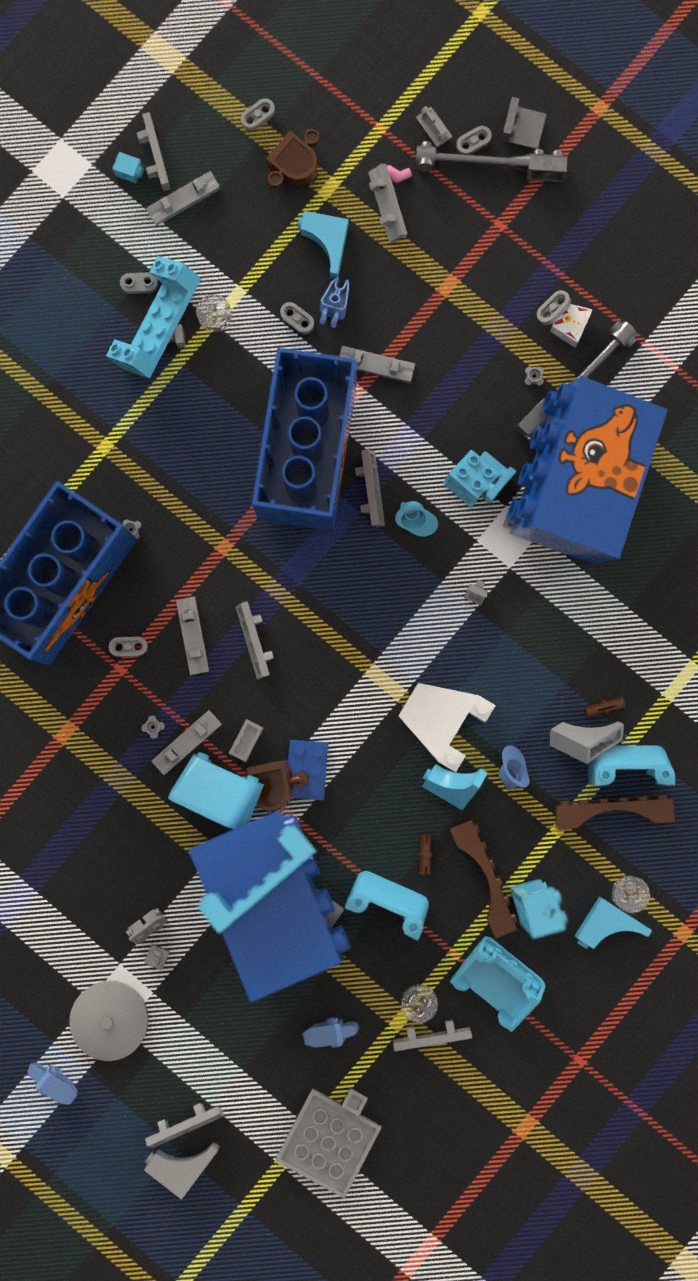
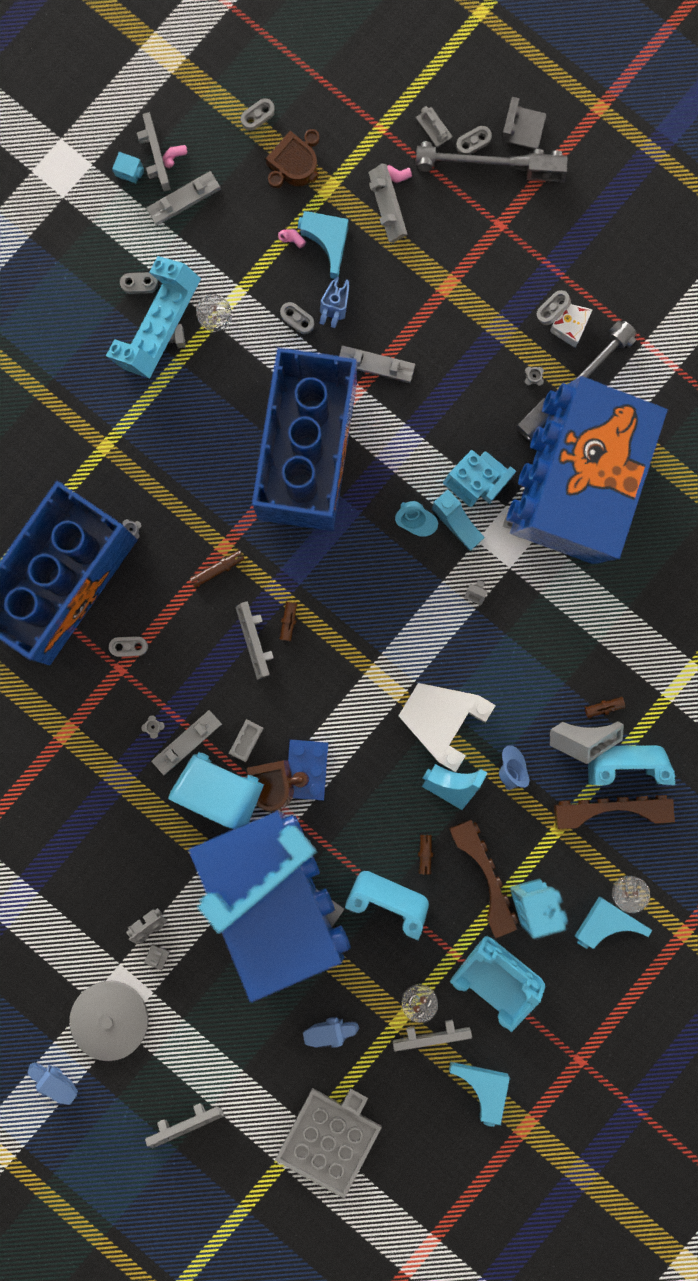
(172, 153): none -> bright pink arm
(179, 1172): light grey arch -> none
(192, 636): light grey hinge -> none
(217, 568): none -> reddish brown pin
(288, 621): none -> reddish brown pin
(291, 235): none -> bright pink arm
(370, 472): light grey hinge -> none
(451, 513): none -> medium azure arch
(490, 1087): none -> medium azure arch

